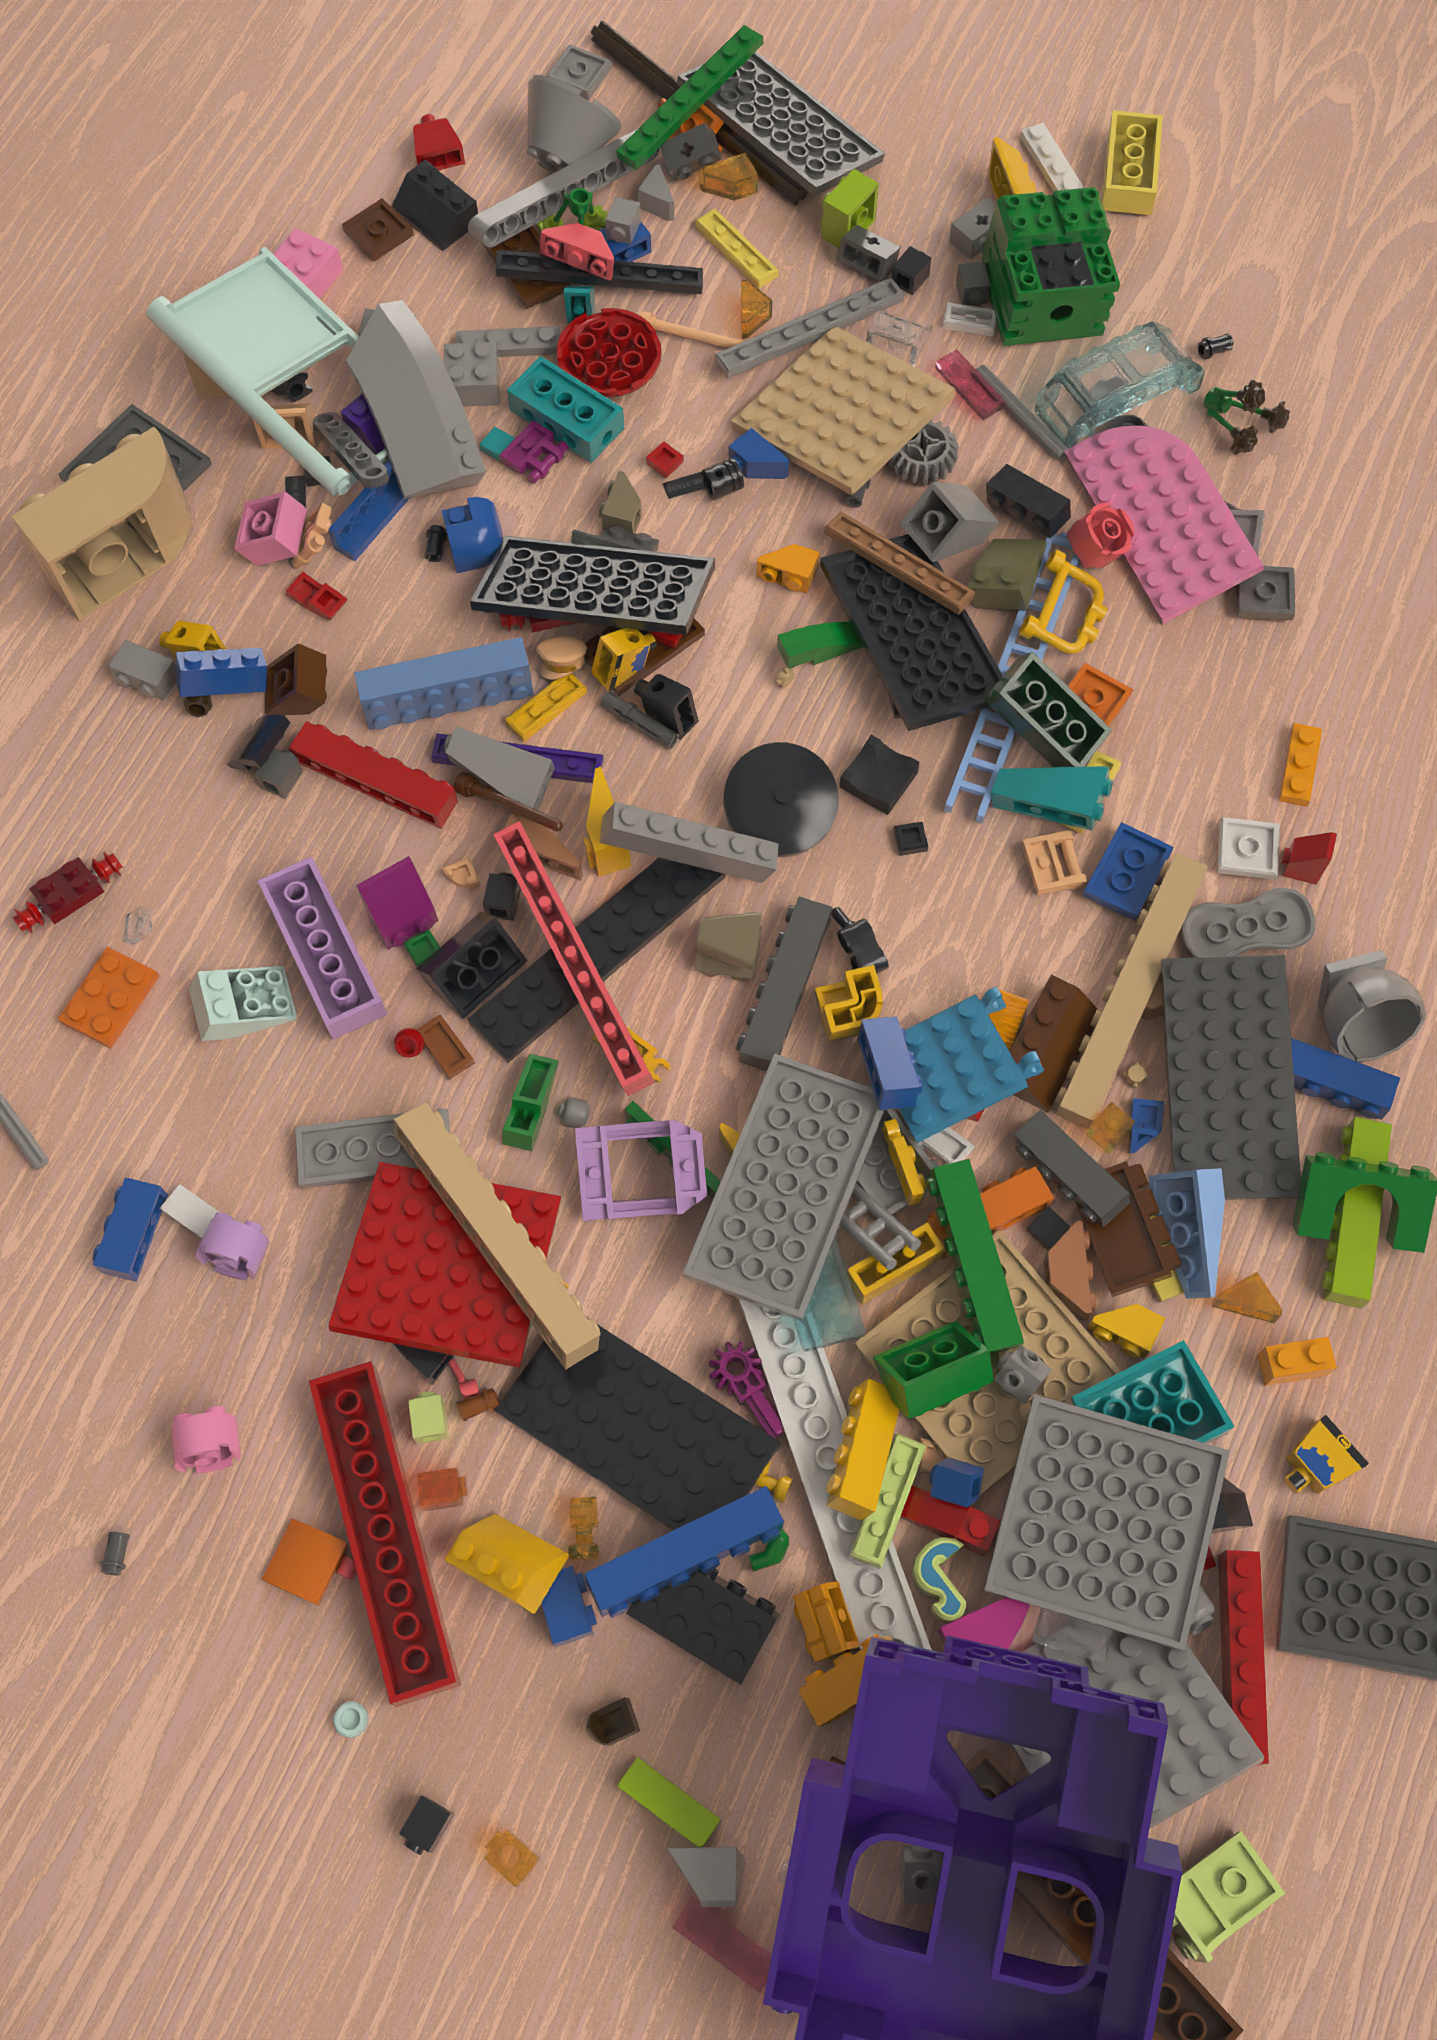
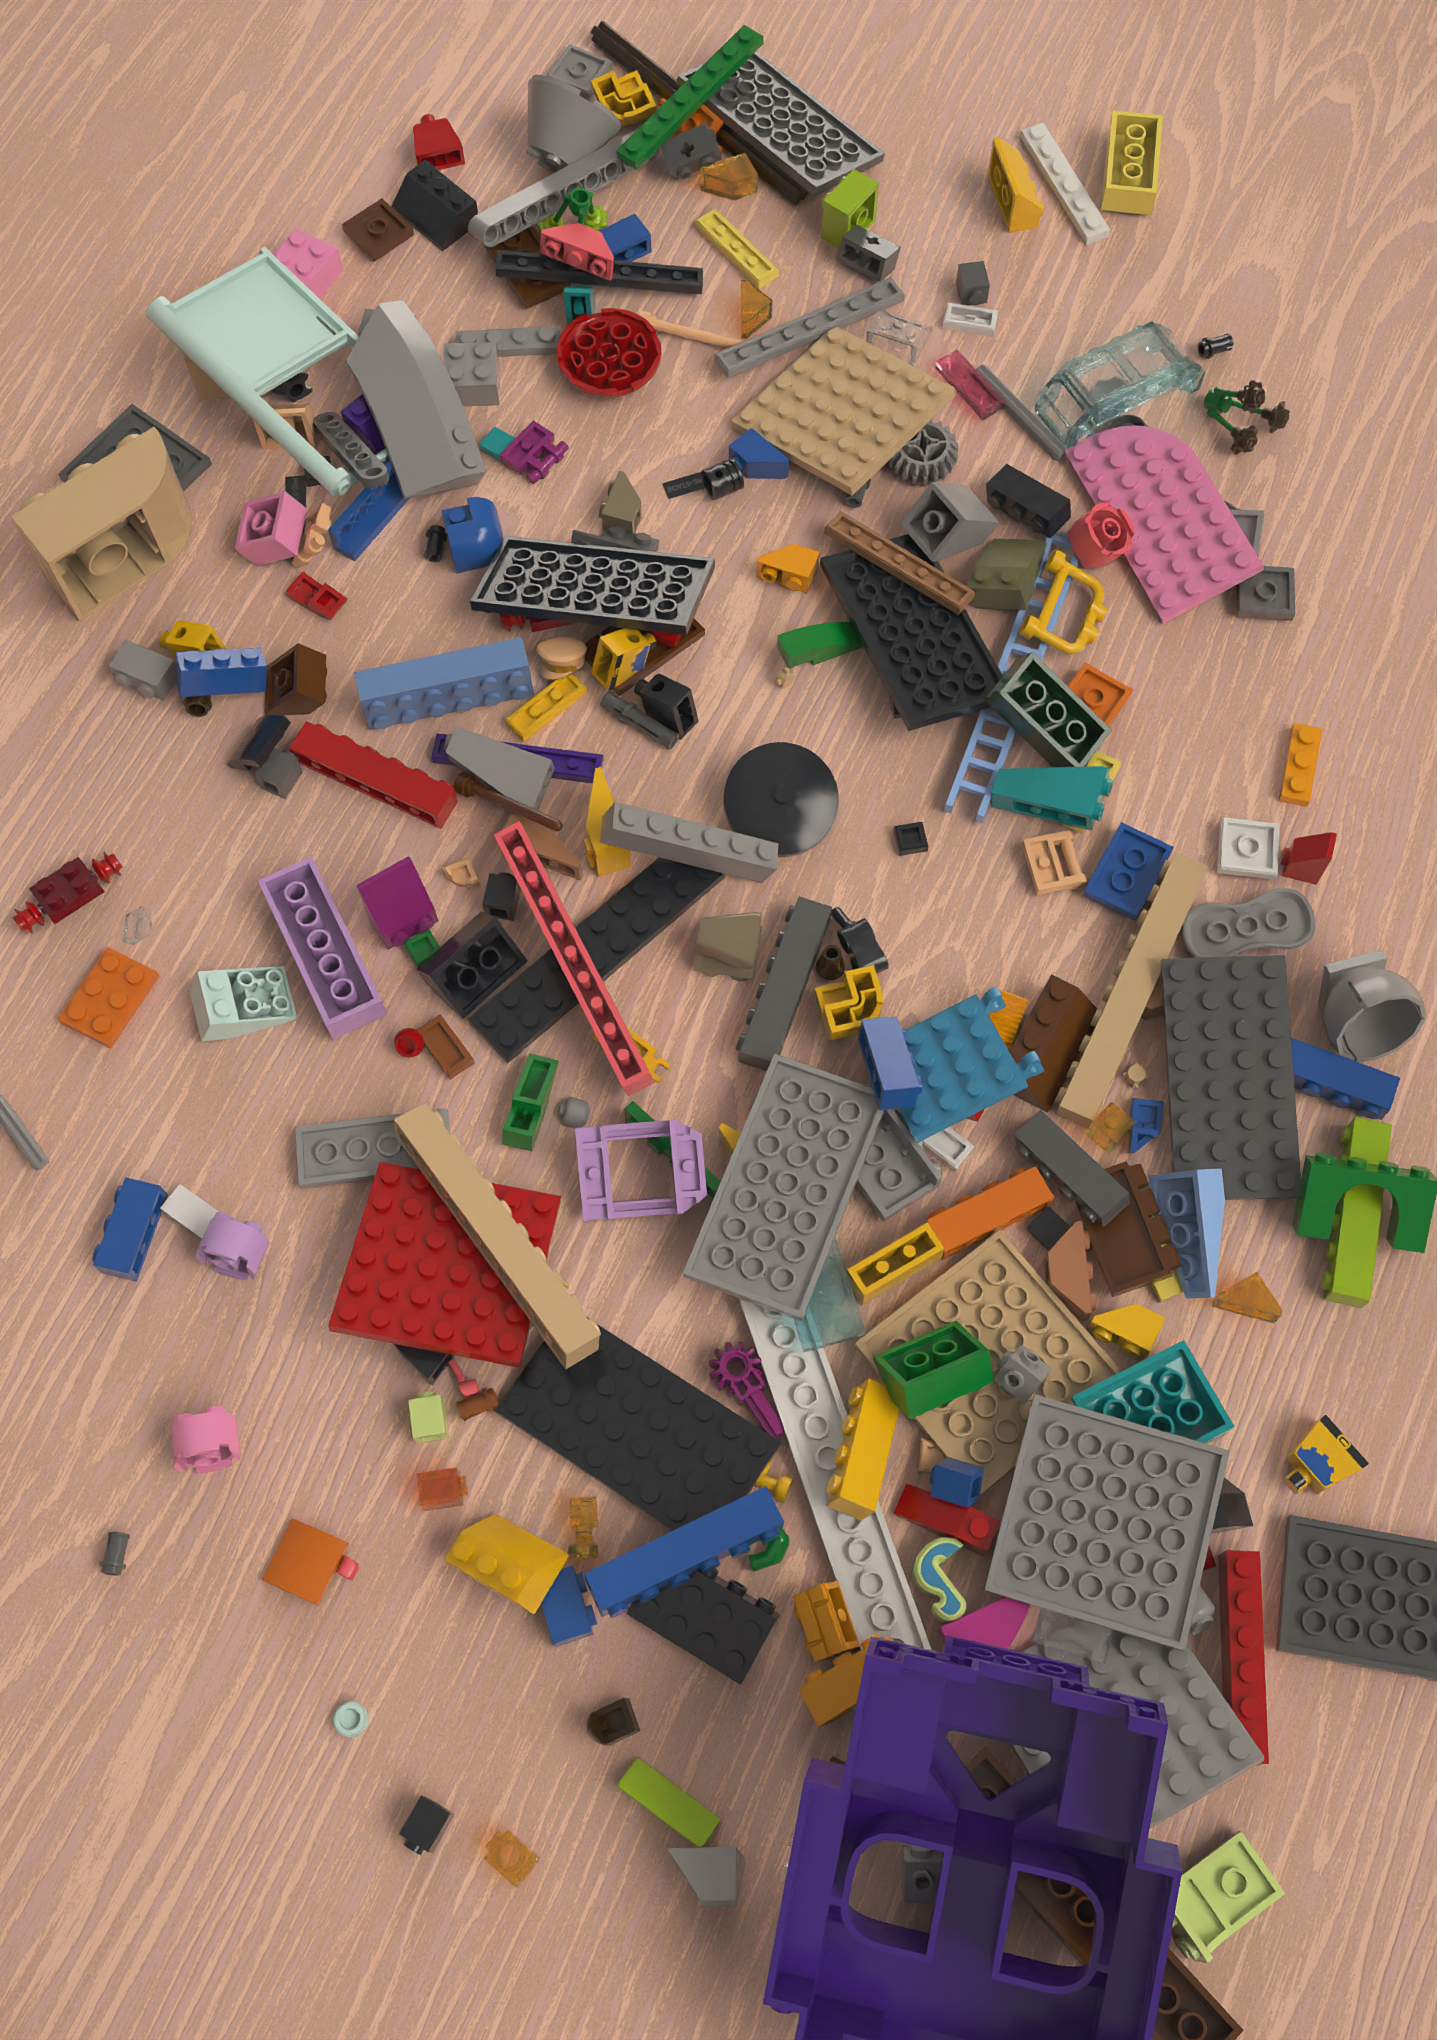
(384, 1535): red brick -> none
(566, 408): teal brick -> none
(623, 220): light grey brick -> none
(625, 97): none -> yellow brick
(655, 195): light grey slope -> none
(664, 459): red plate -> none
(724, 1943): clear pink plate -> none
(830, 963): none -> dark brown cone
(878, 1528): yellowish green tile -> none
(879, 775): black brick -> none
(883, 1221): light grey bar -> none
(903, 1160): yellow plate -> none
(911, 270): black brick -> none
(971, 229): light grey brick -> none
(975, 1256): green brick -> none
(1050, 266): green piece -> none
(1296, 1361): light orange brick -> none

